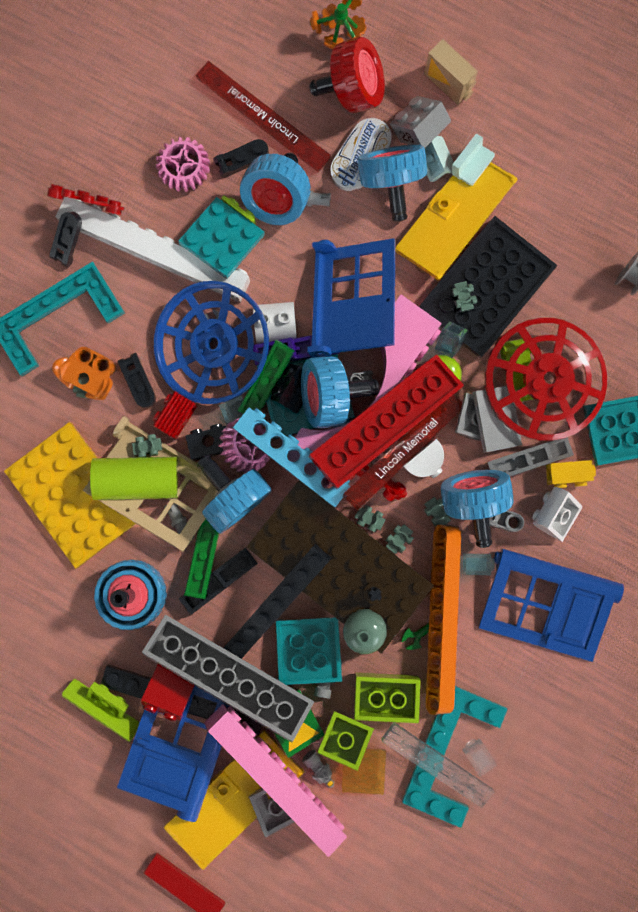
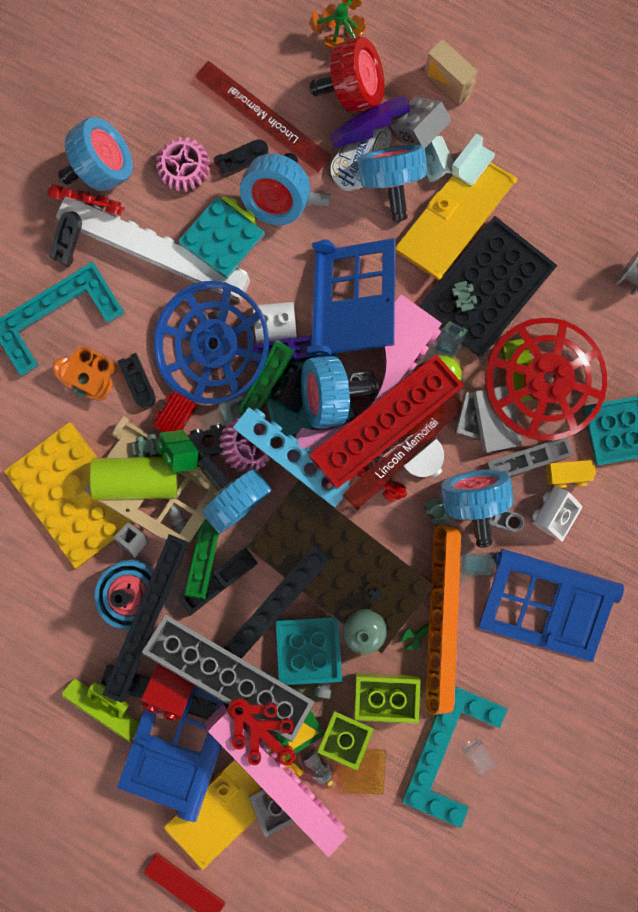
(96, 155): none -> dark azure wheel
(131, 539): none -> light grey brick
(146, 618): none -> black plate
(177, 451): none -> green piece
(258, 729): none -> red plant
(361, 126): none -> dark purple slope
(374, 521): sand green piece -> none
(402, 535): sand green piece -> none
(437, 765): clear tile -> none

